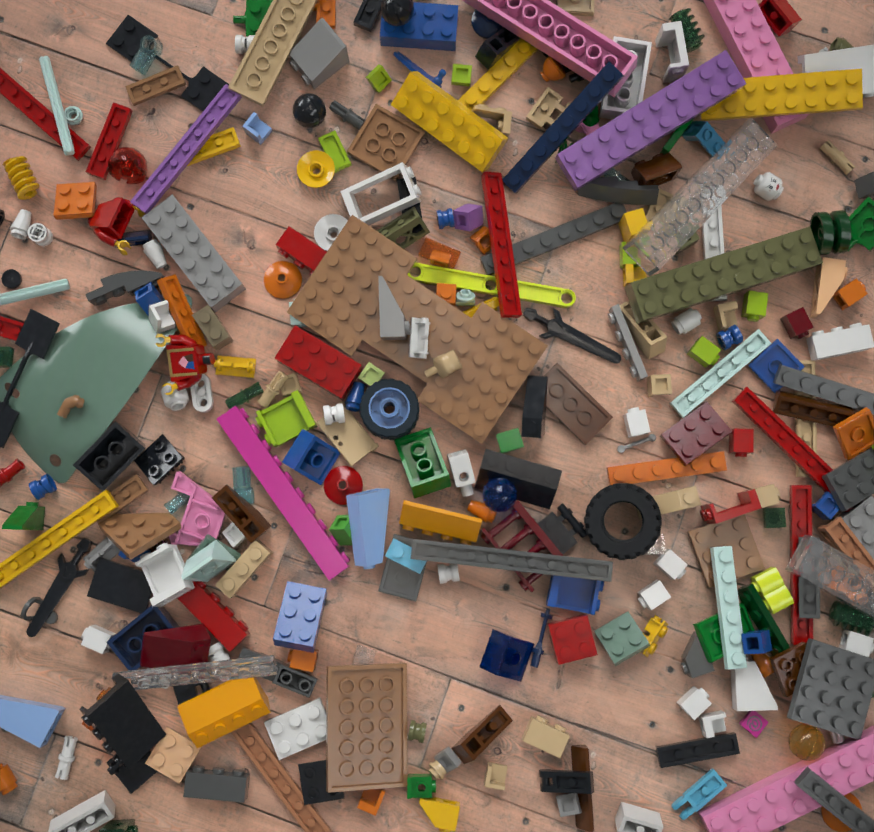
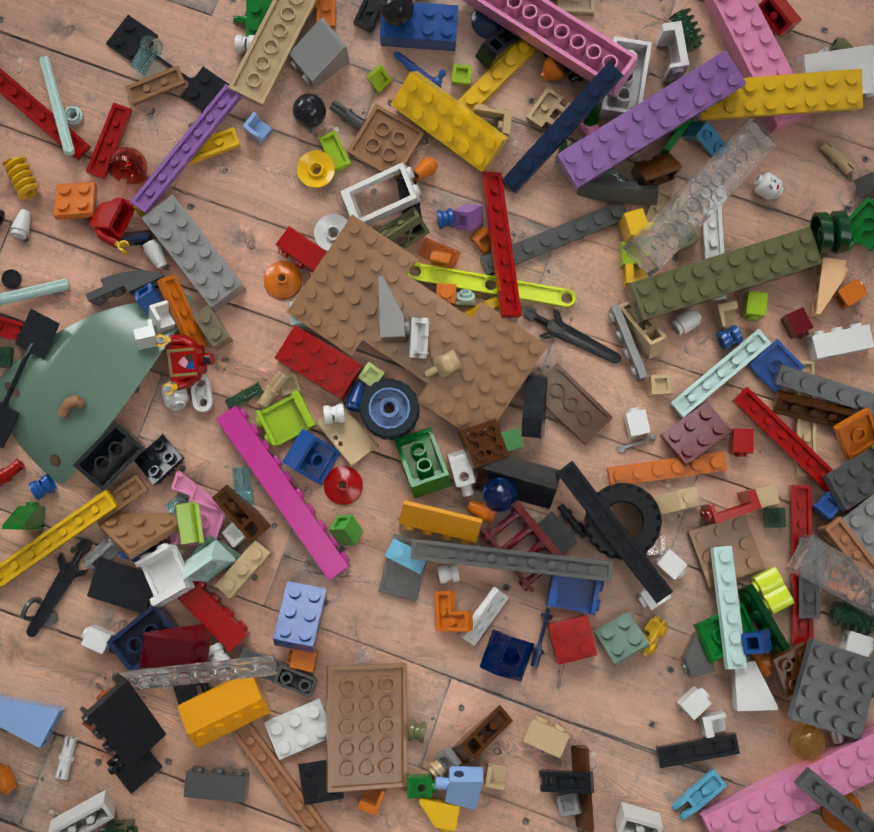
(42, 238): white wheel -> none
(145, 336): none -> white panel
(173, 755): light nougat plate -> none
(189, 522): none -> lime panel
(235, 366): yellow hinge -> none
(368, 525): light blue slope -> none
(425, 169): none -> orange cone
(446, 615): none -> orange plate
(462, 786): none -> light blue torso
(477, 446): none -> reddish brown plate
(485, 615): none -> white plate
(614, 532): none -> black tile
(704, 352): lime brick -> none
(753, 723): dark pink tile -> none

